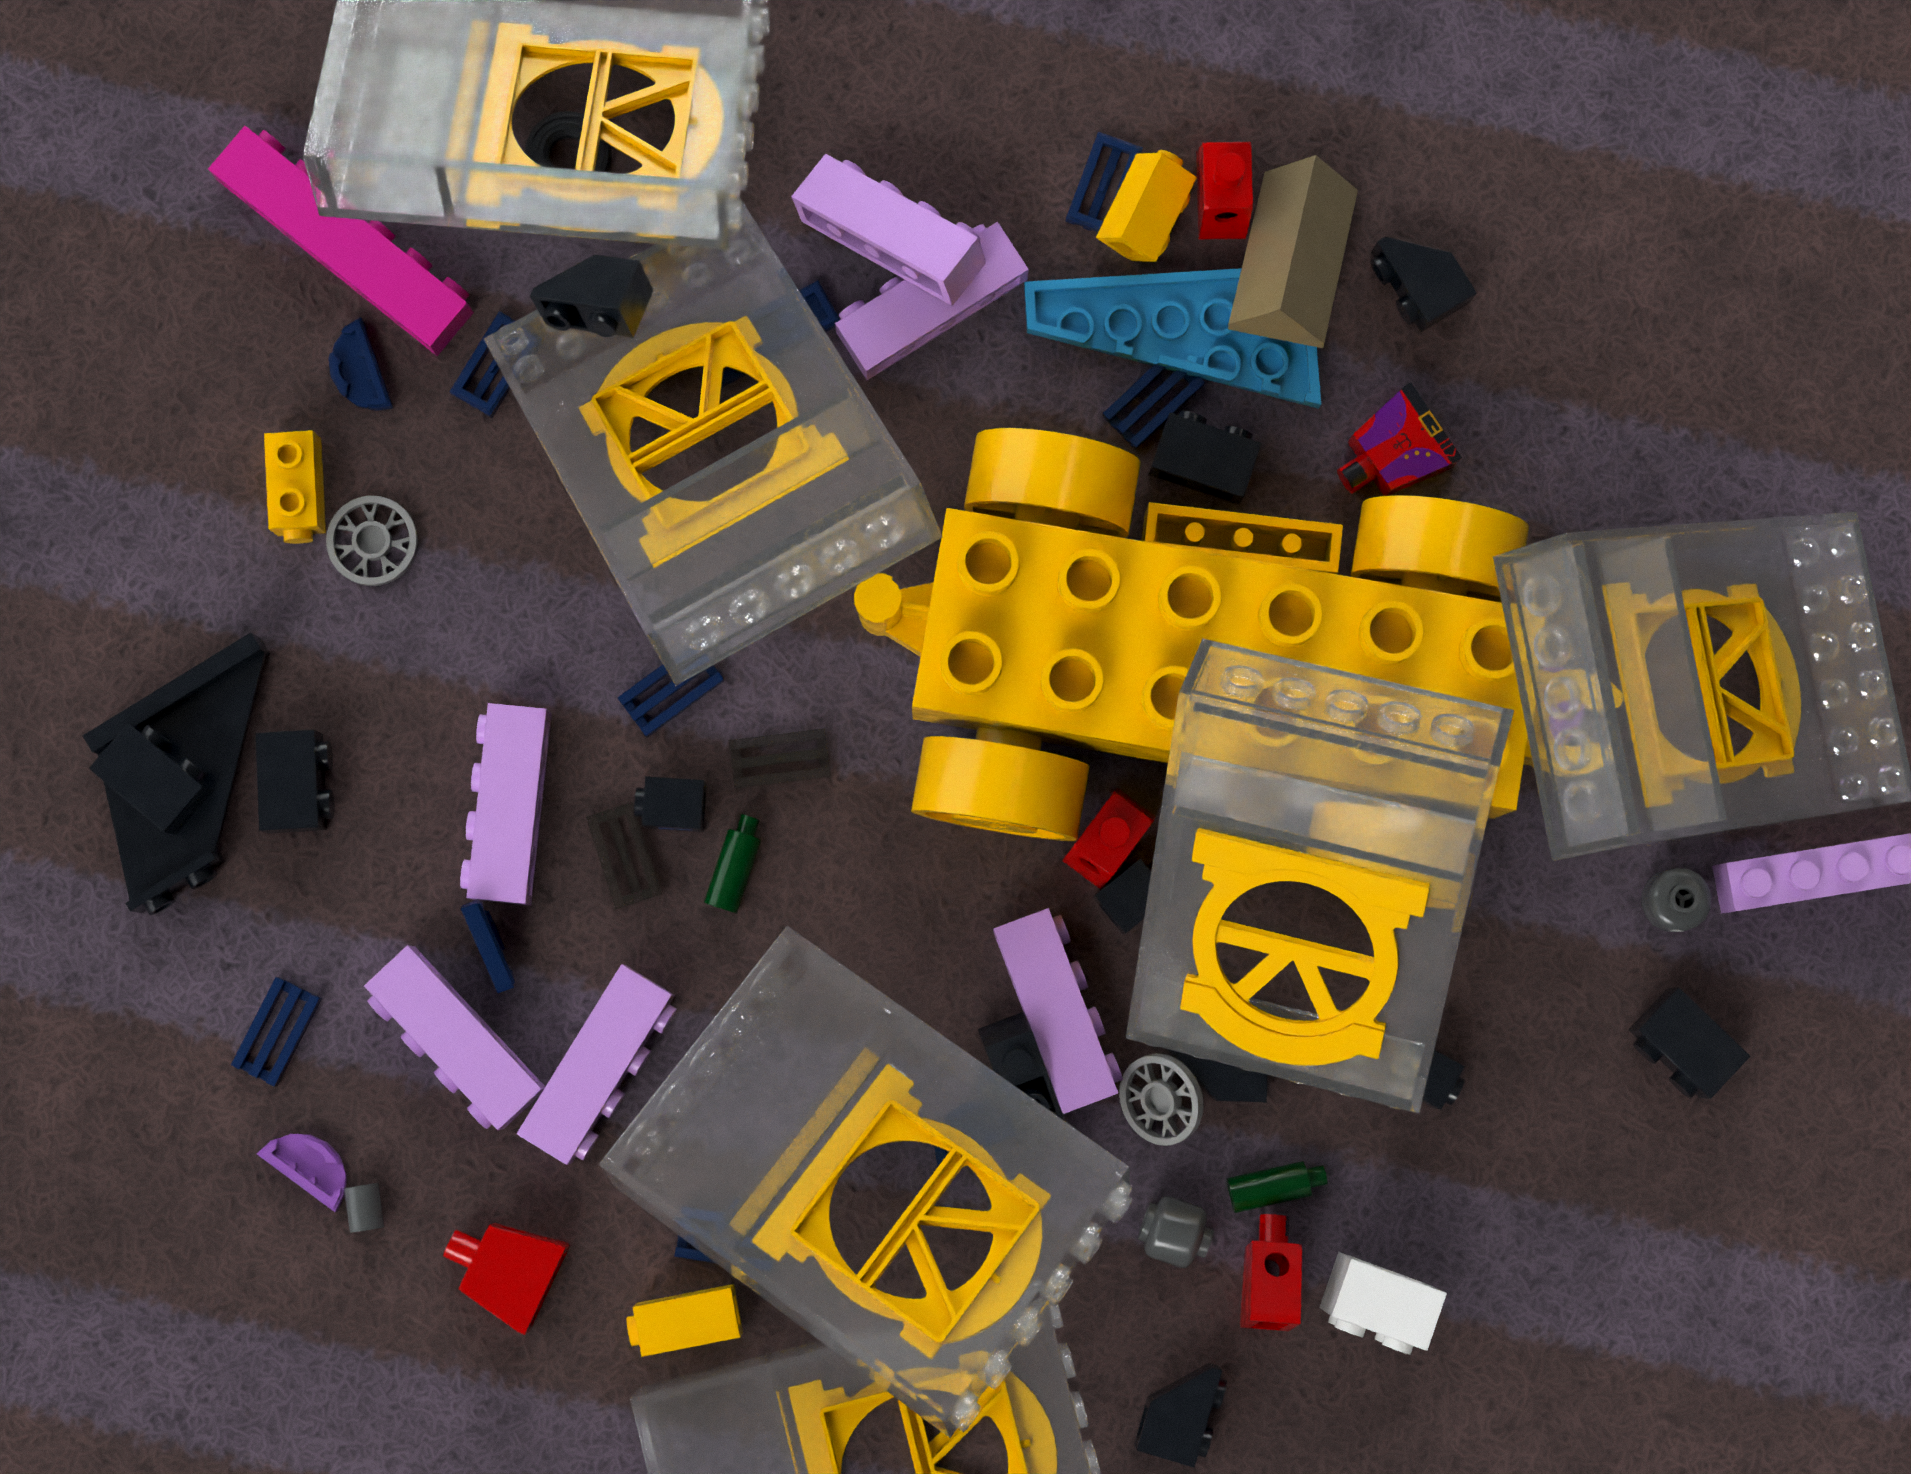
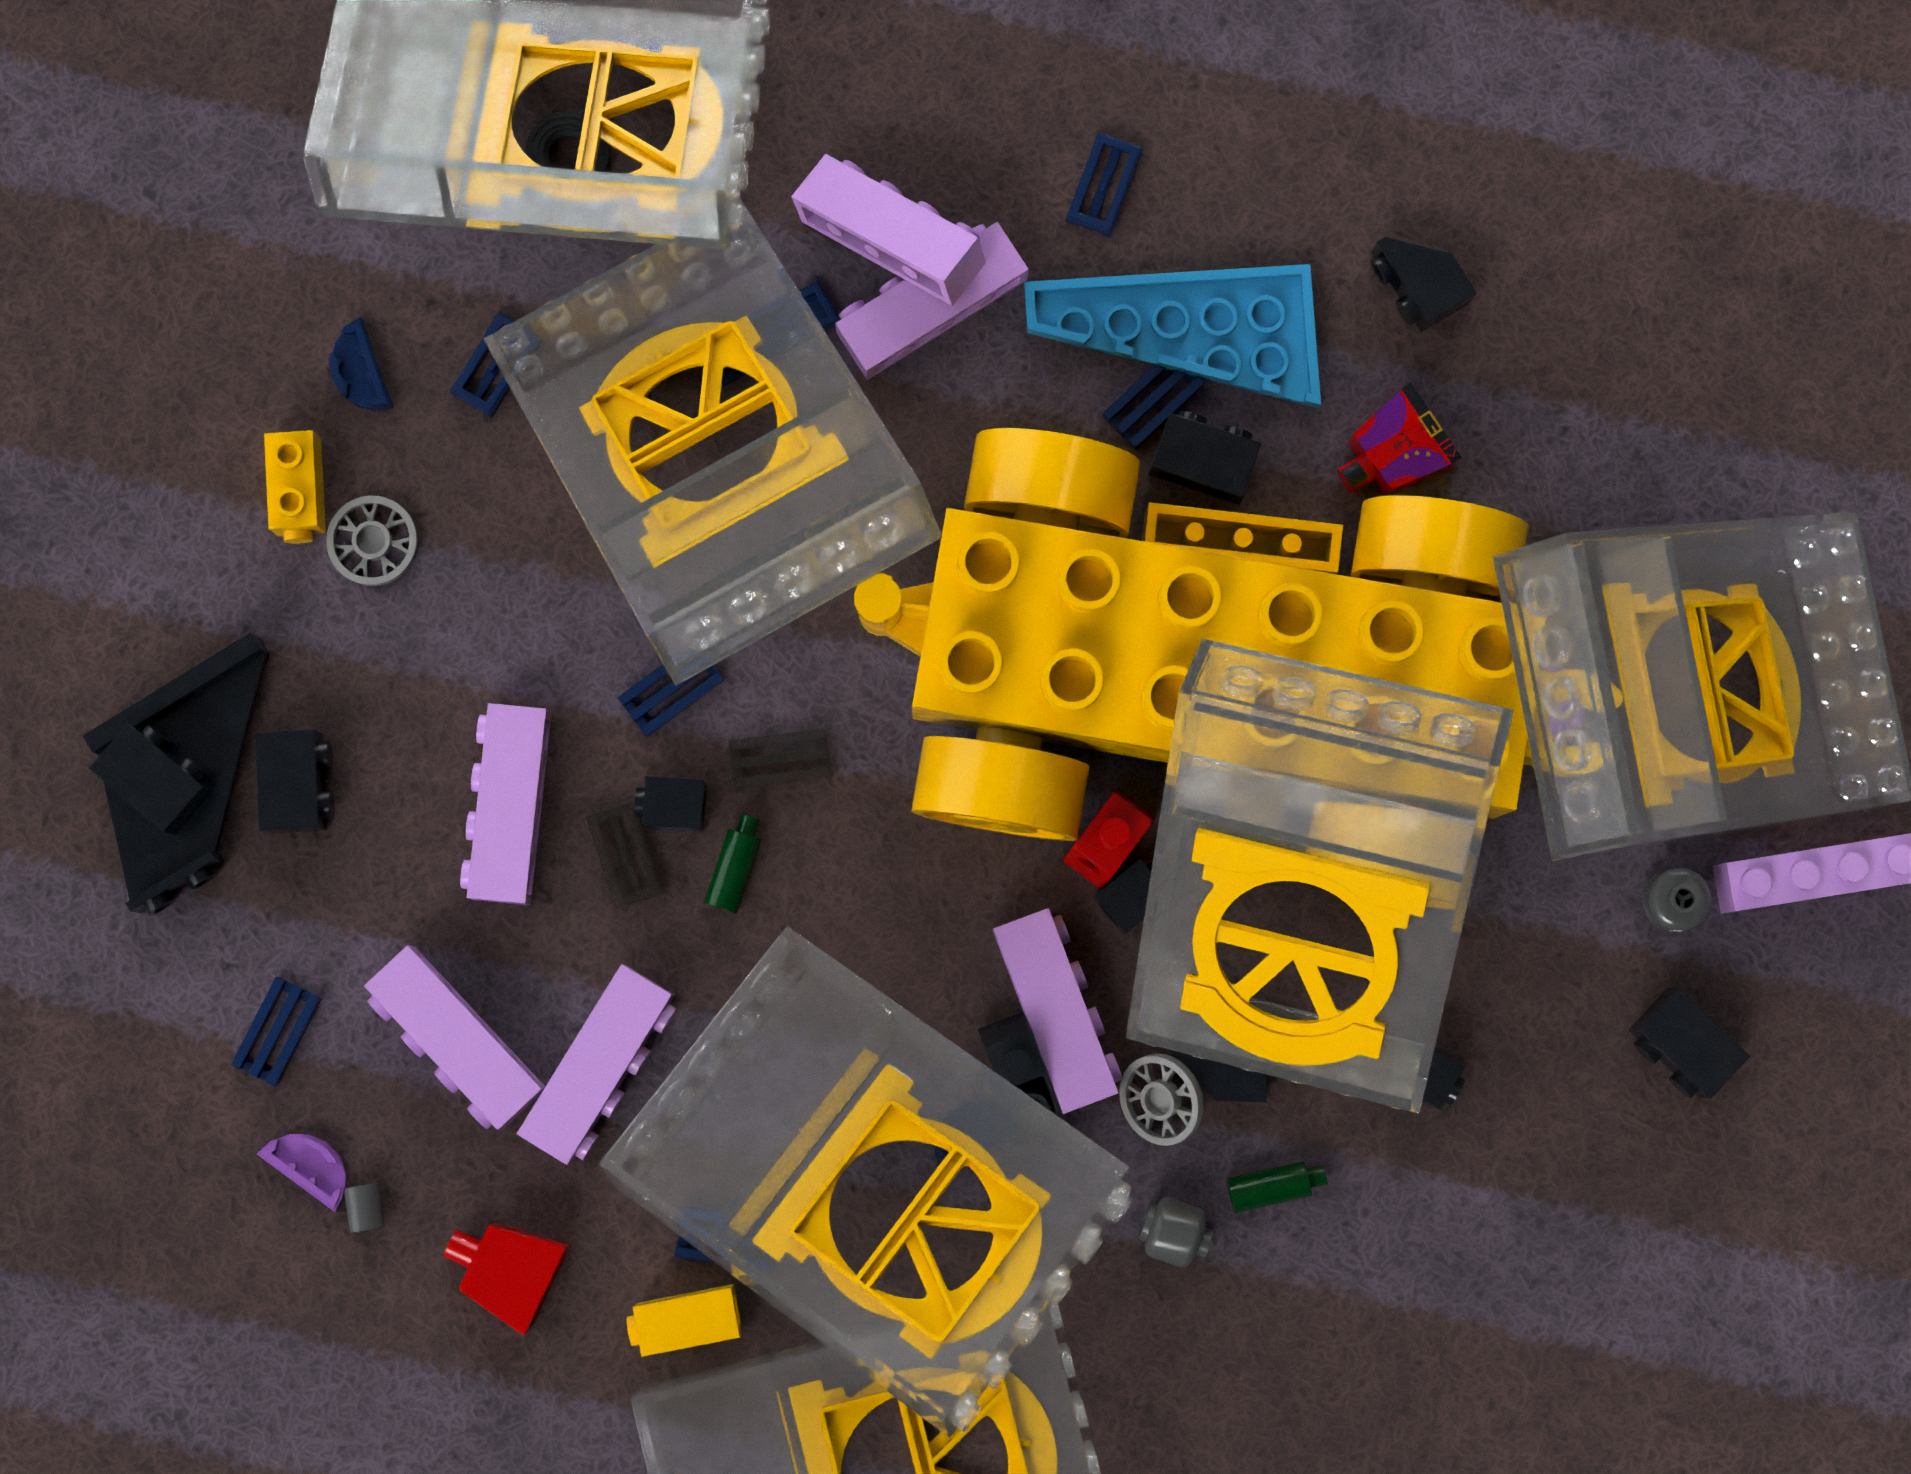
(349, 248): dark pink brick -> none
(489, 944): dark blue tile -> none
(596, 296): black slope -> none
(1147, 206): yellow brick -> none
(1178, 1416): black slope -> none
(1224, 187): red torso -> none
(1267, 1299): red torso -> none
(1294, 253): dark tan slope -> none
(1382, 1301): white brick -> none

